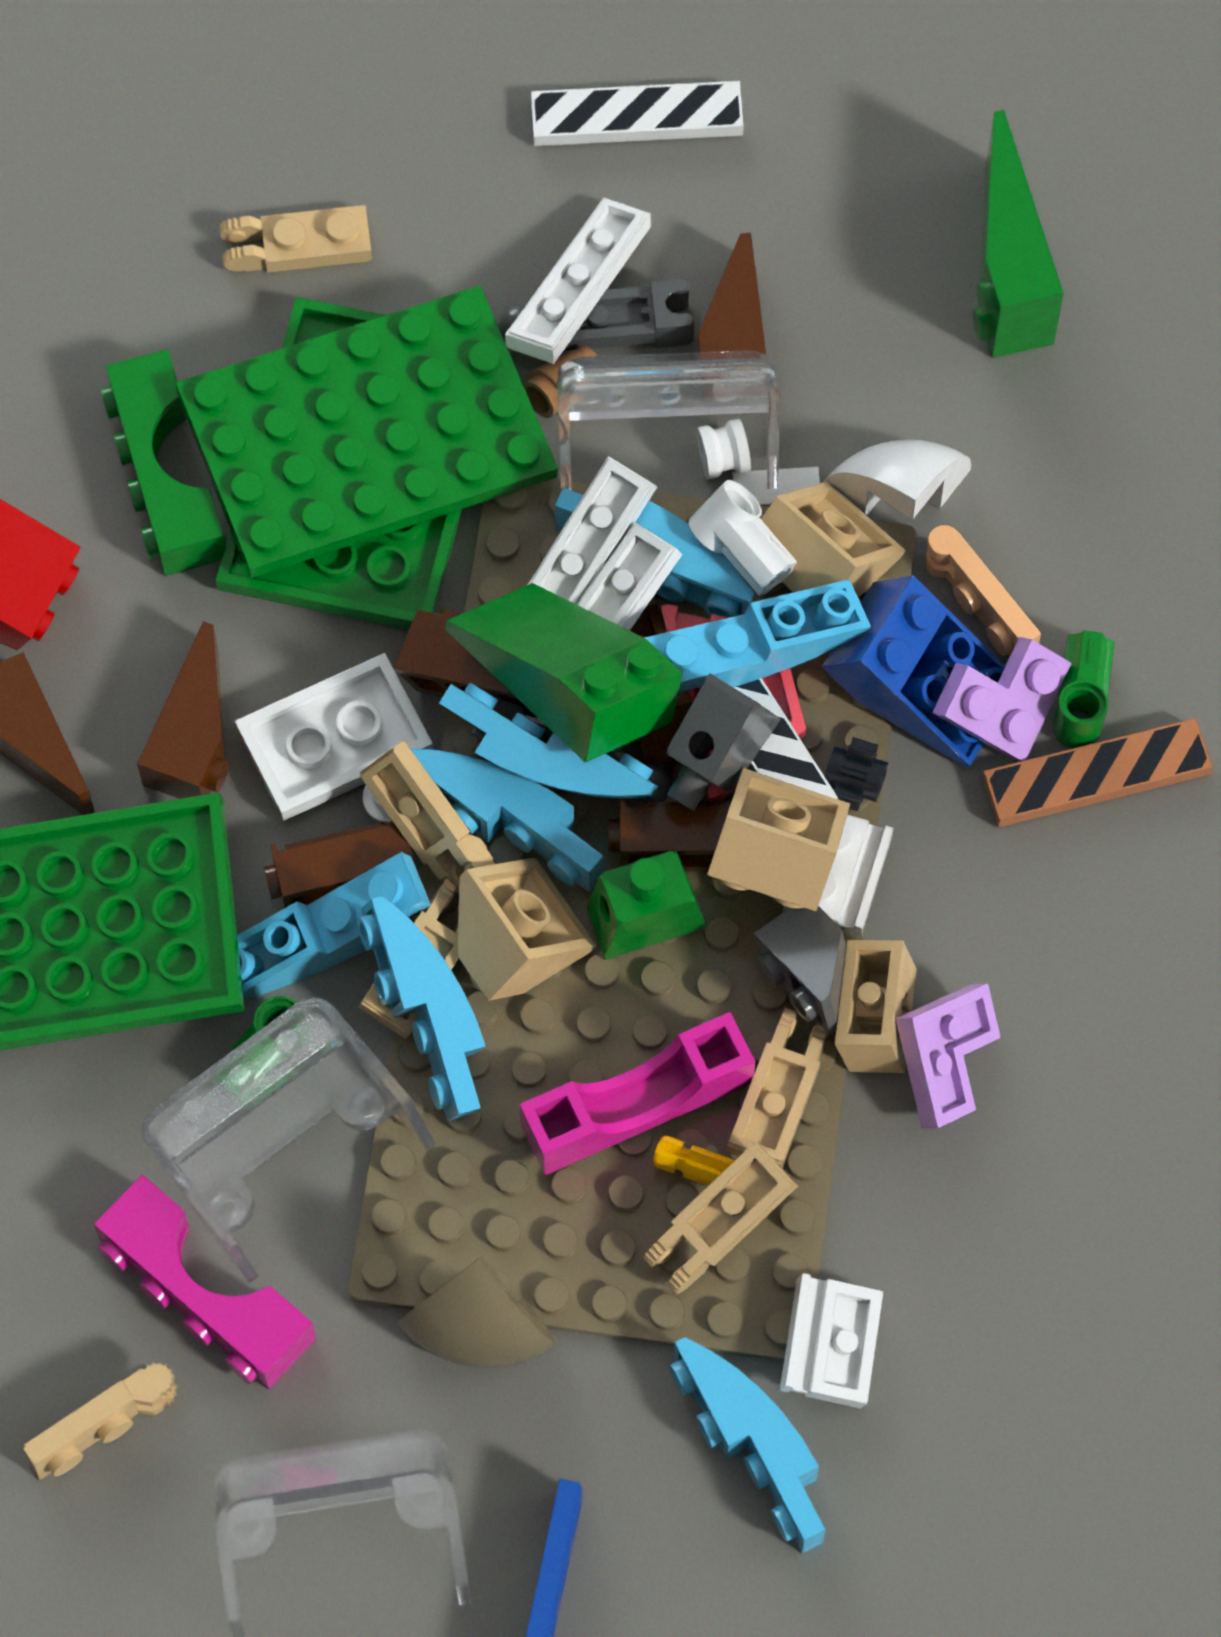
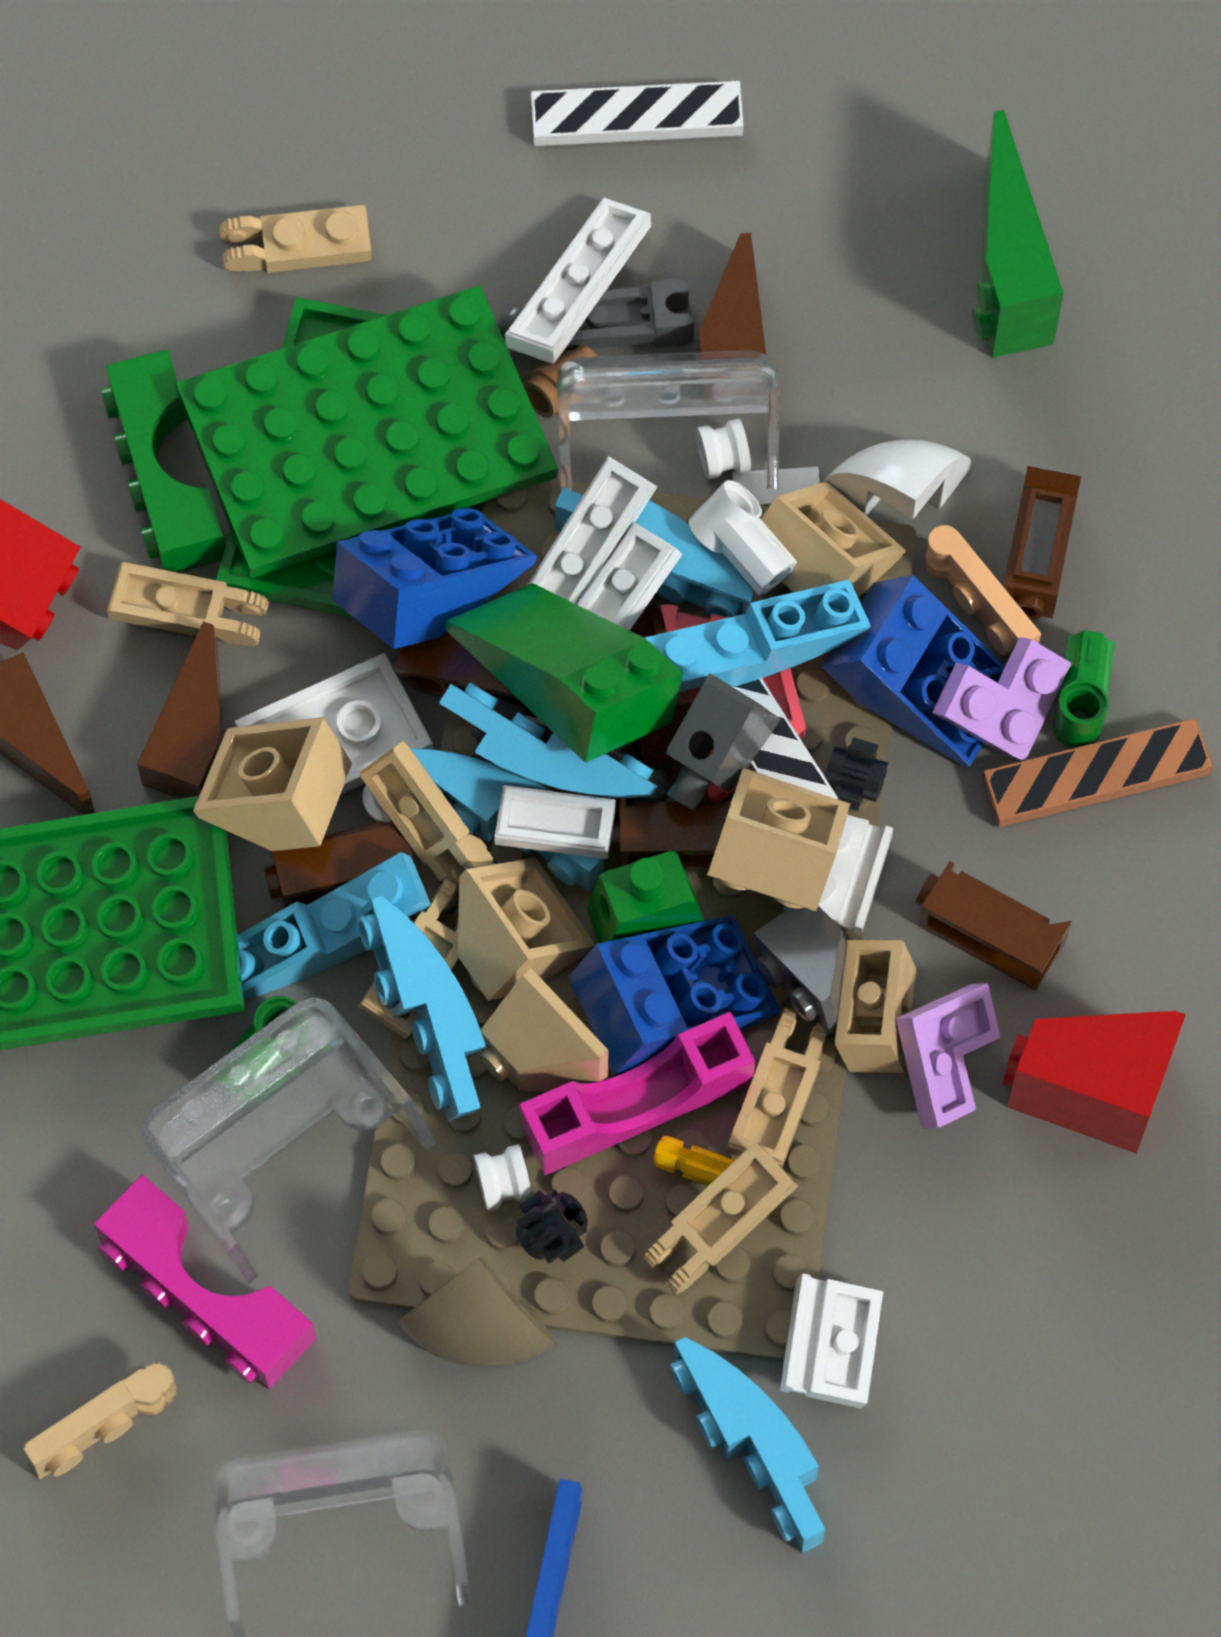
(182, 603): none -> tan hinge
(276, 783): none -> tan slope
(425, 573): none -> blue slope
(502, 1177): none -> white wheel
(540, 1040): none -> tan slope
(551, 1226): none -> black gear
(555, 822): none -> white tile
(666, 982): none -> blue slope
(990, 926): none -> reddish brown window
(1041, 540): none -> reddish brown window
(1094, 1072): none -> red slope

